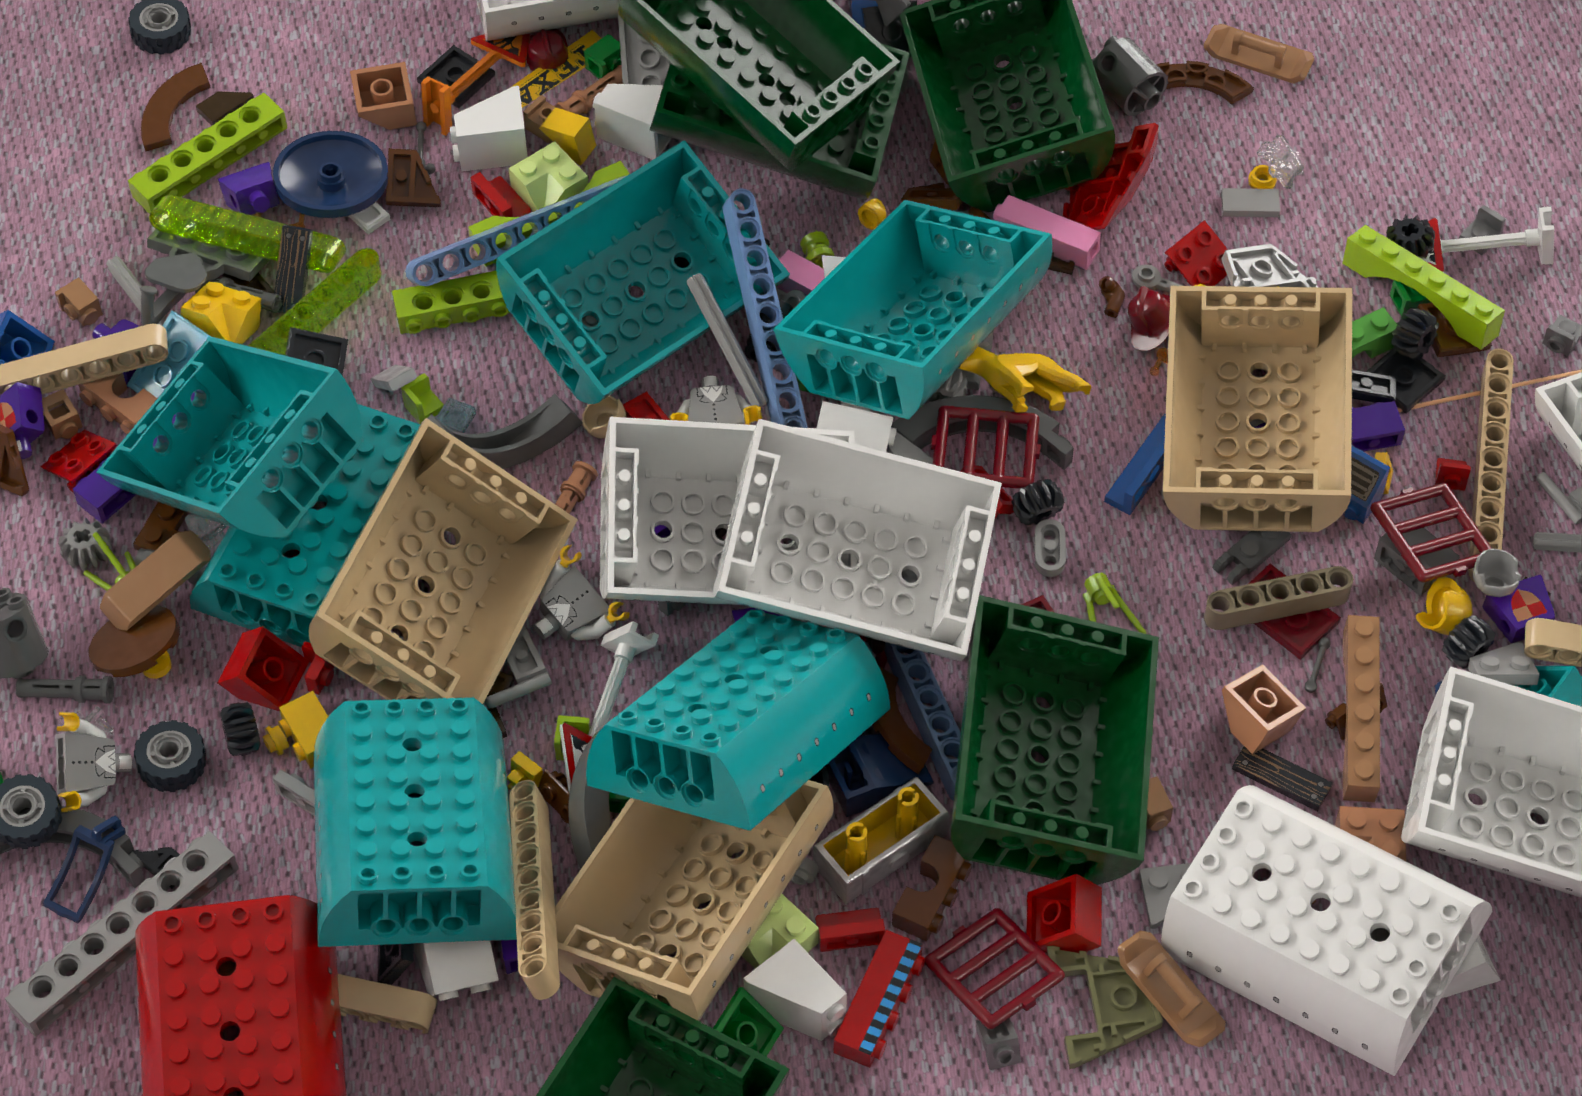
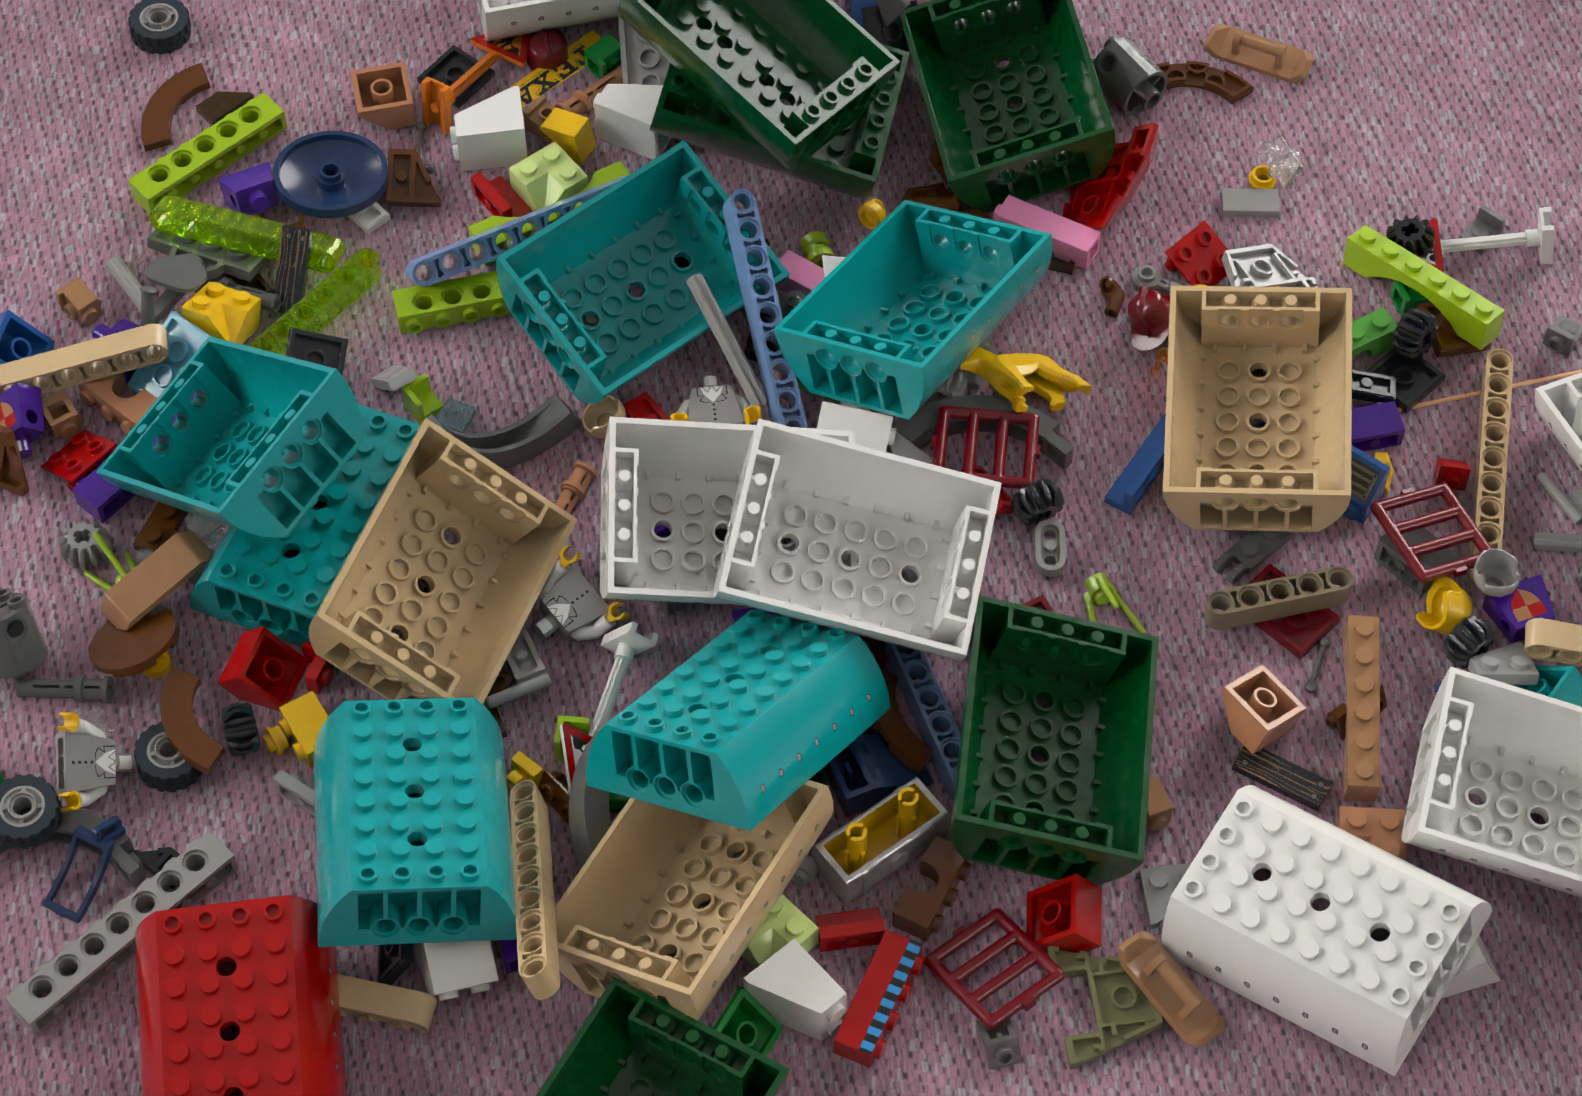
(181, 725): none -> reddish brown tile

